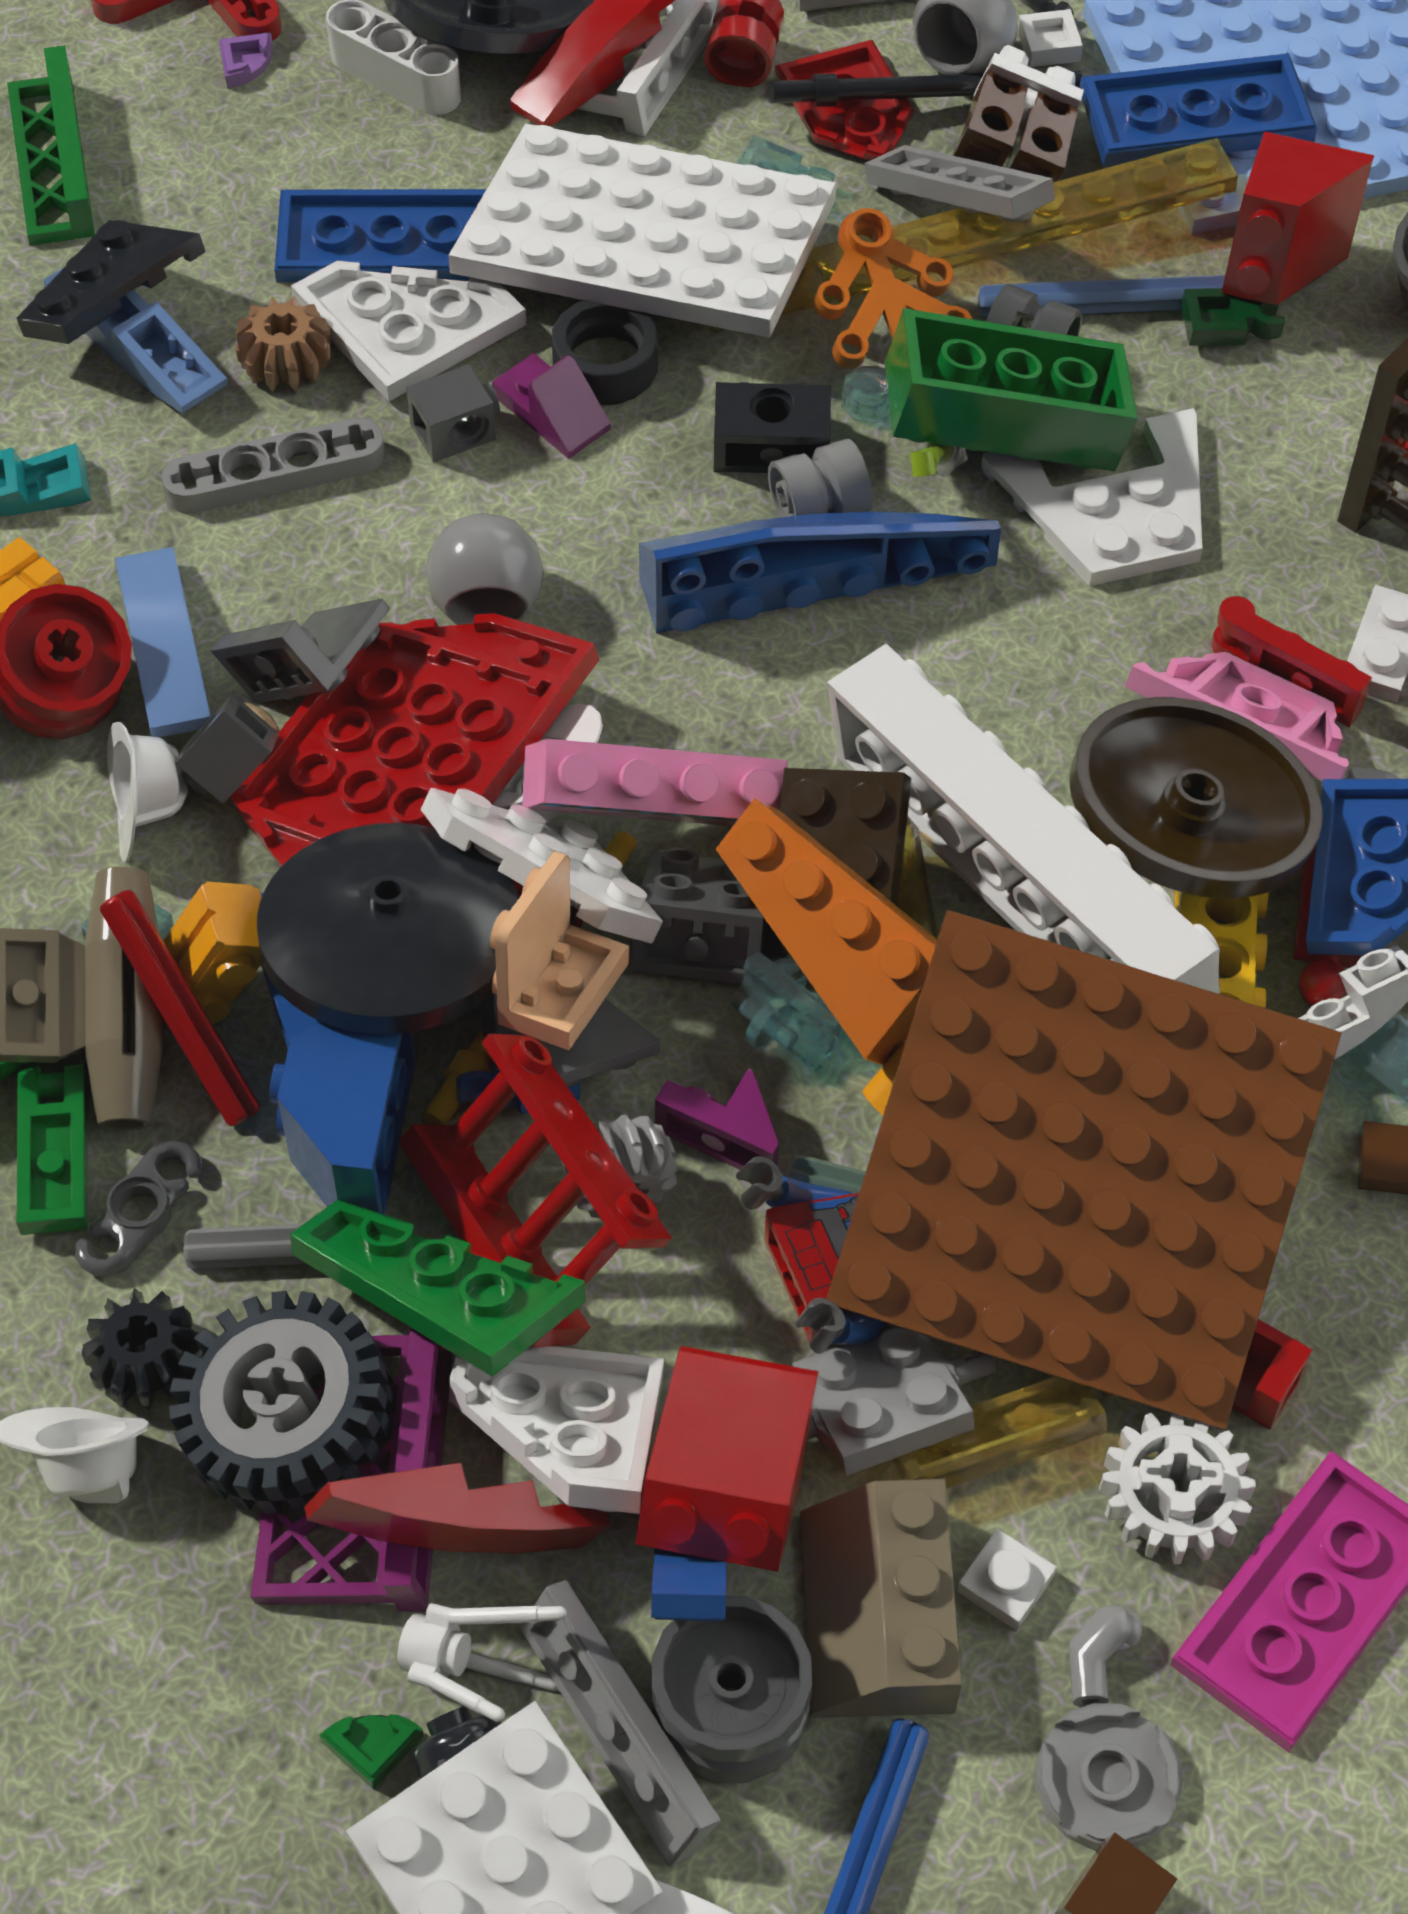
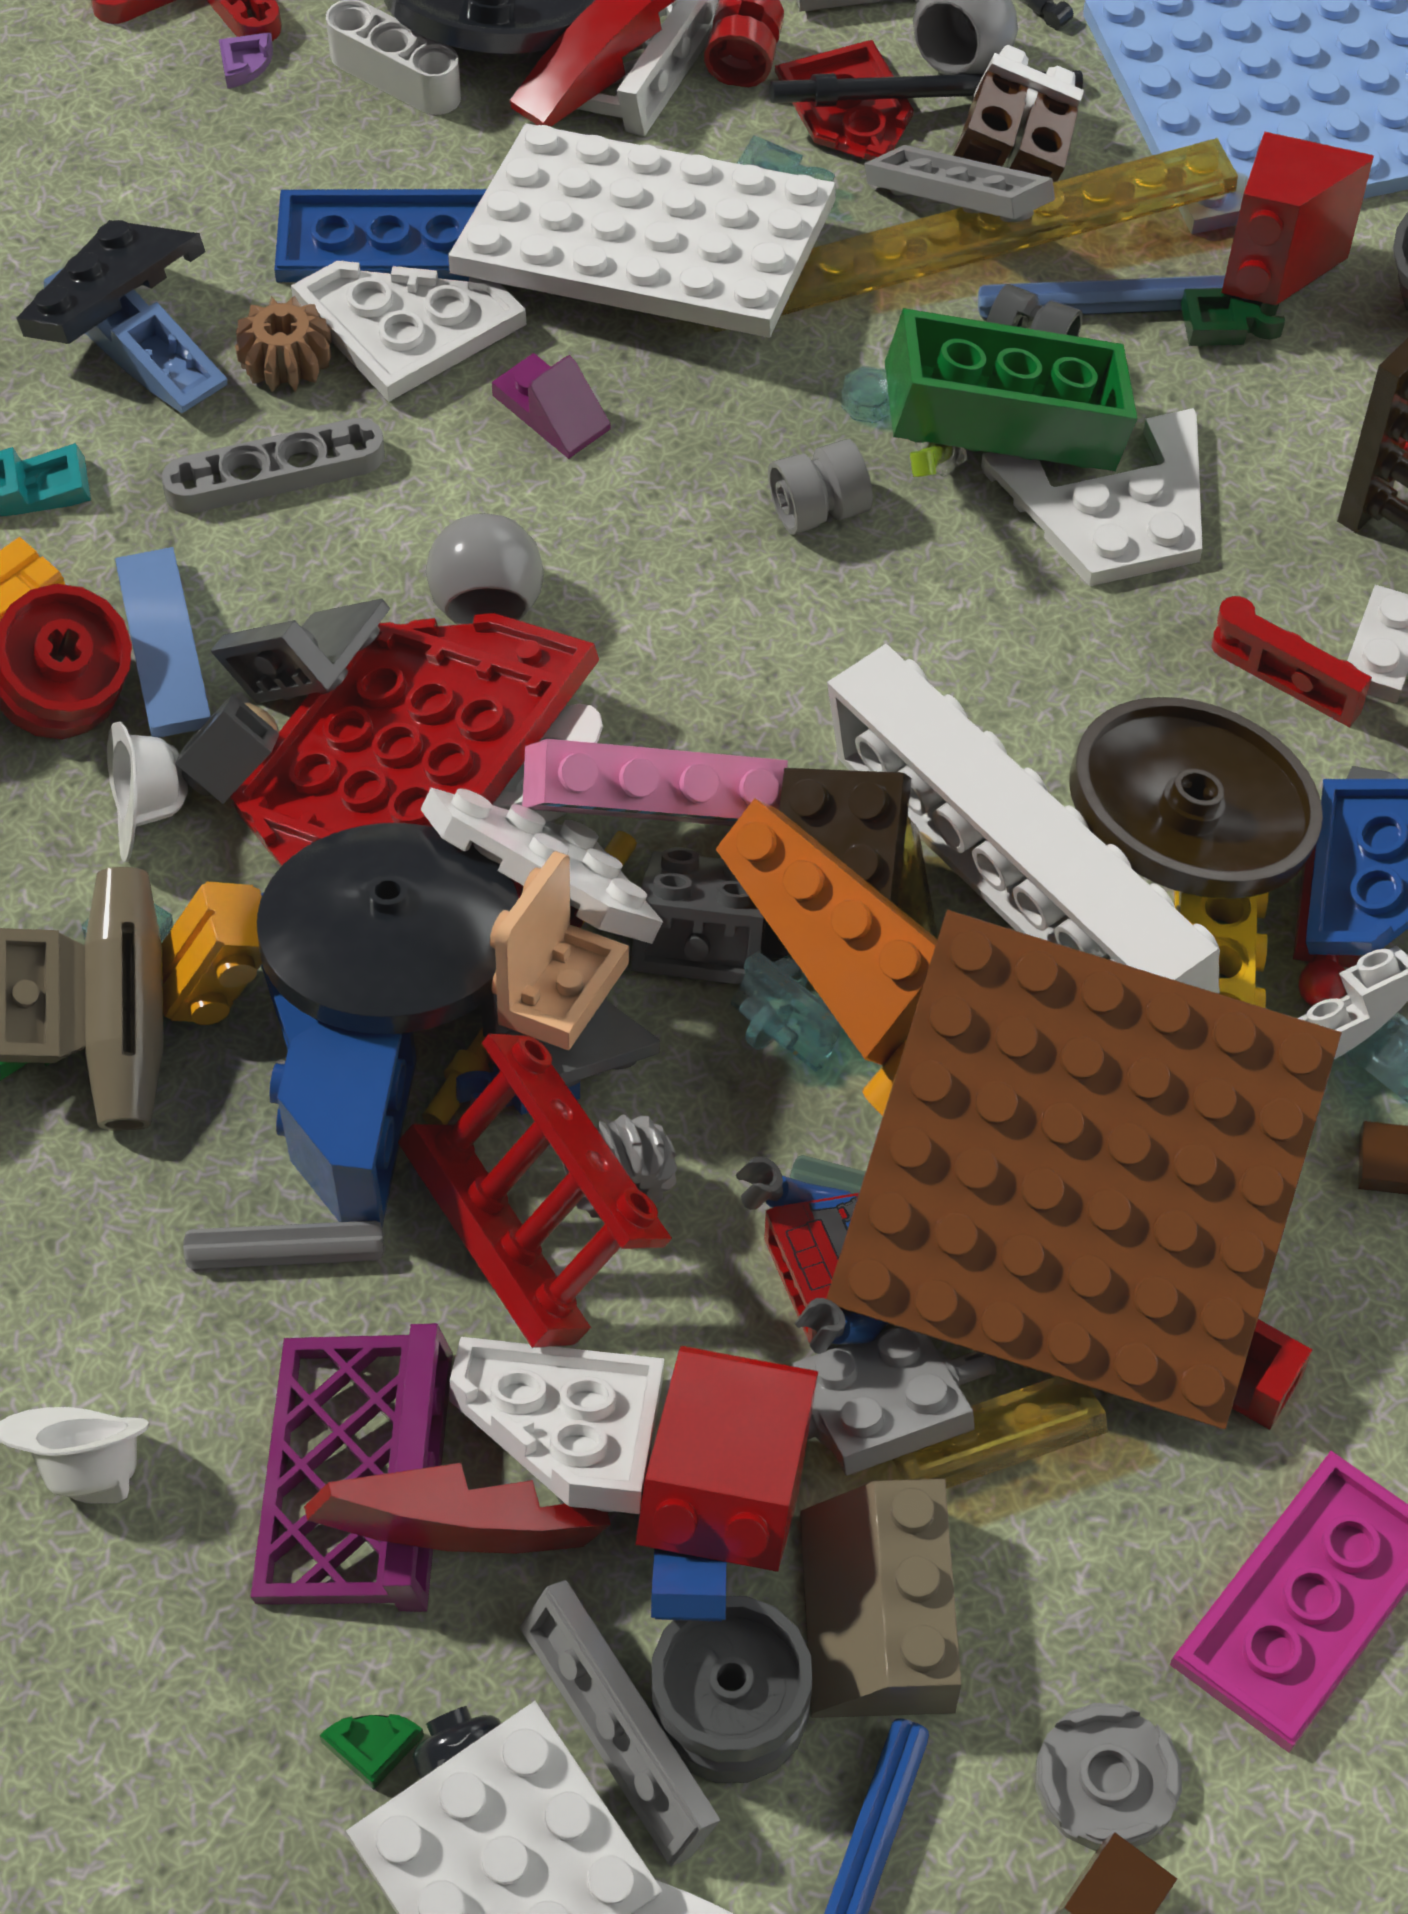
(52, 1150): green plate -> none
(66, 146): green fence -> none
(115, 1344): black gear -> none
(136, 1235): dark grey piece -> none
(180, 1007): red axle -> none
(288, 1446): wheel -> none
(436, 1648): white plant -> none
(437, 1286): green wing -> none
(452, 412): dark grey brick -> none
(609, 382): black tyre -> none
(724, 1132): magenta slope -> none
(768, 423): black brick -> none
(804, 560): blue wedge -> none
(887, 293): orange plant -> none
(1006, 1579): white plate -> none
(1050, 38): white plate -> none
(1093, 1645): light grey arm -> none
(1192, 103): blue tile -> none
(1205, 1476): white gear -> none
(1281, 707): bright pink wing -> none

